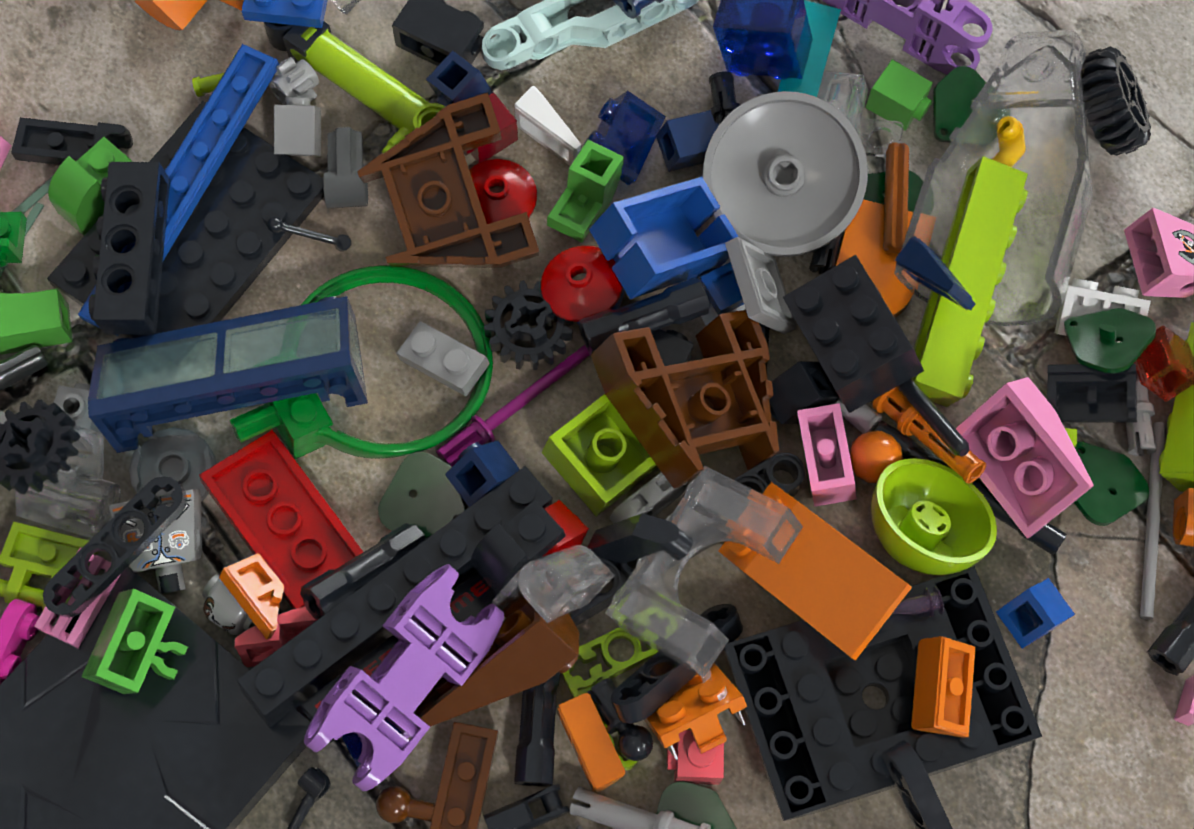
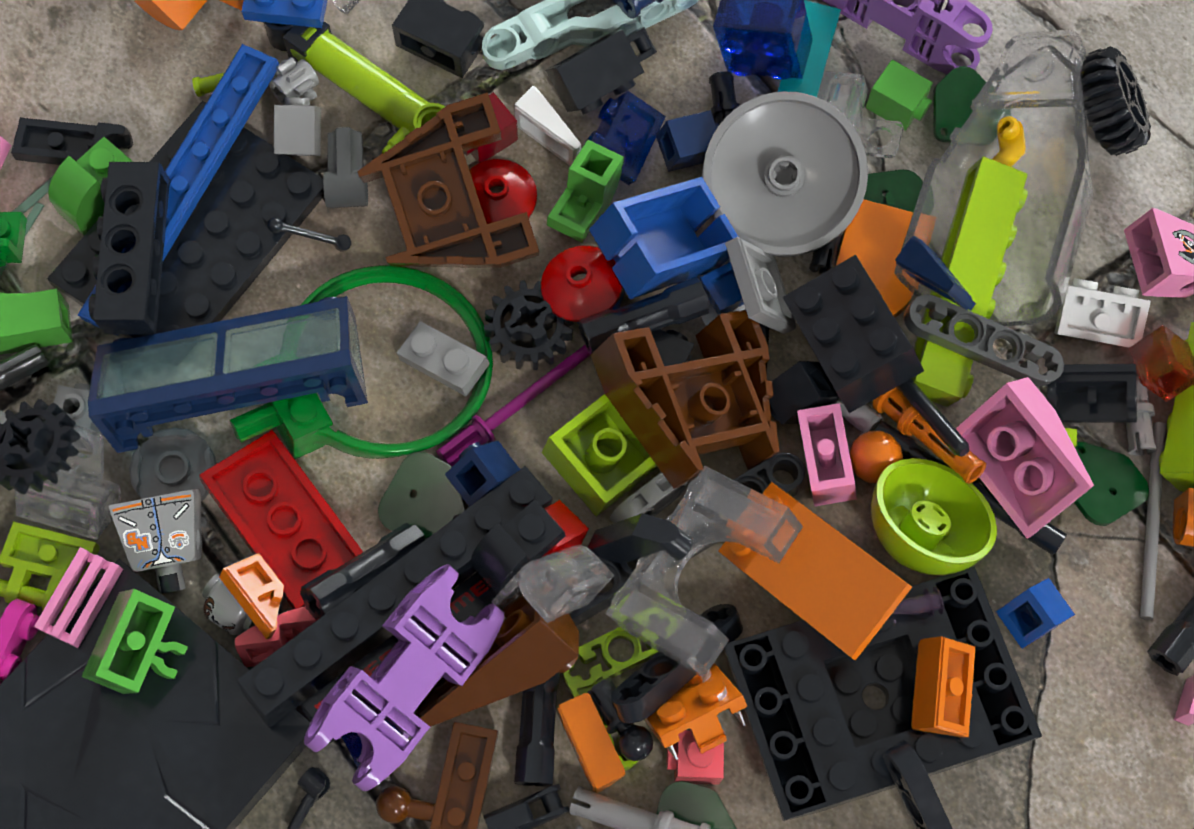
(110, 540): black beam -> none
(456, 80): dark blue brick -> none
(600, 69): none -> black brick
(896, 197): dark orange axle -> none
(984, 335): none -> dark grey beam
(1097, 335): dark green piece -> none

